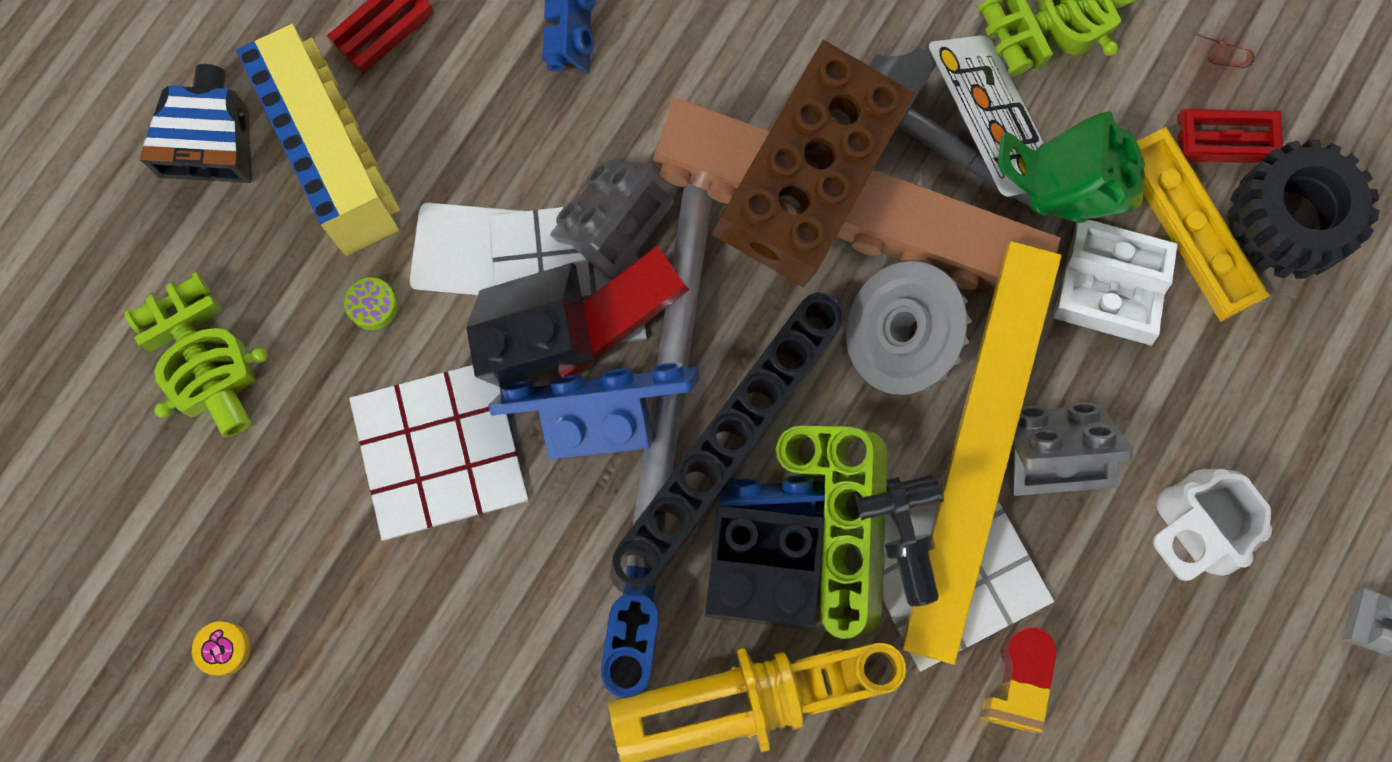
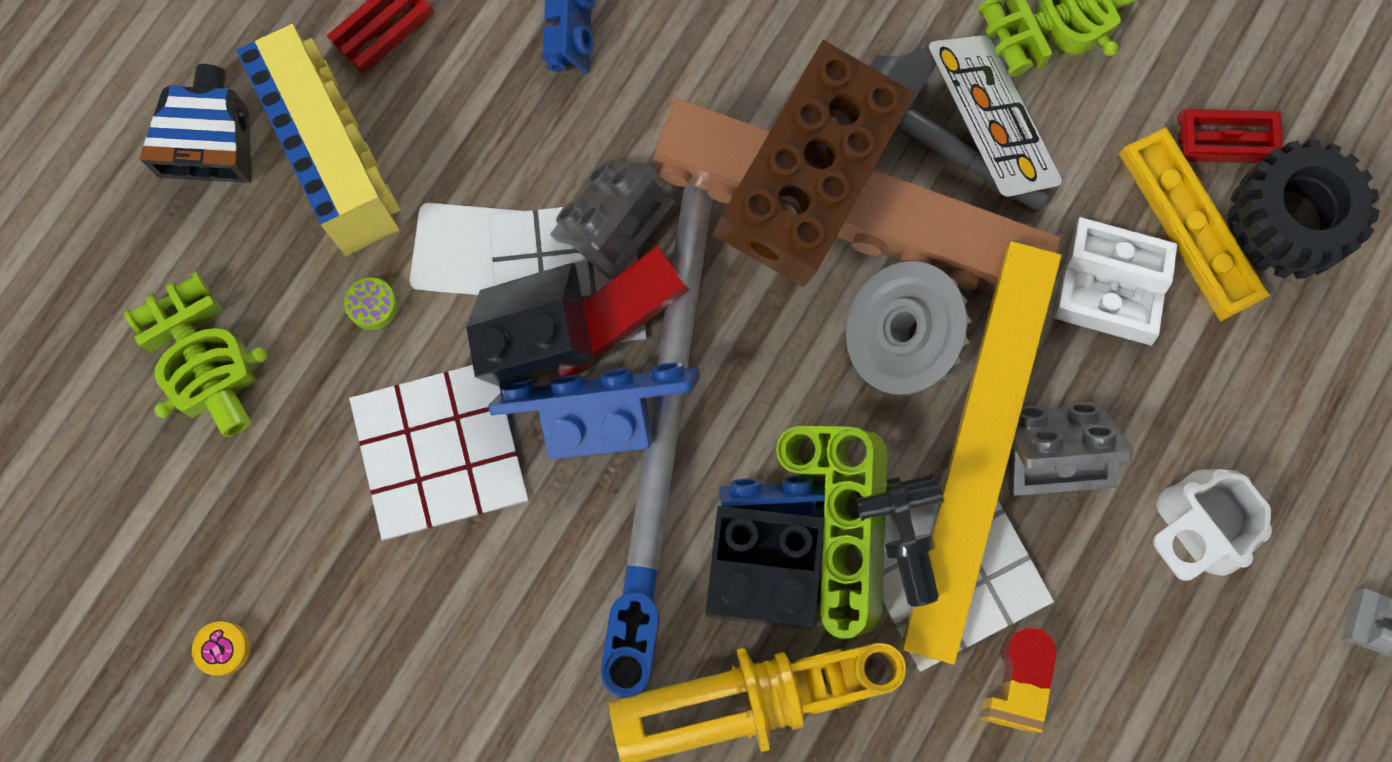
(709, 456): black beam -> none
(1081, 172): green piece -> none
(1250, 55): clear red piece -> none

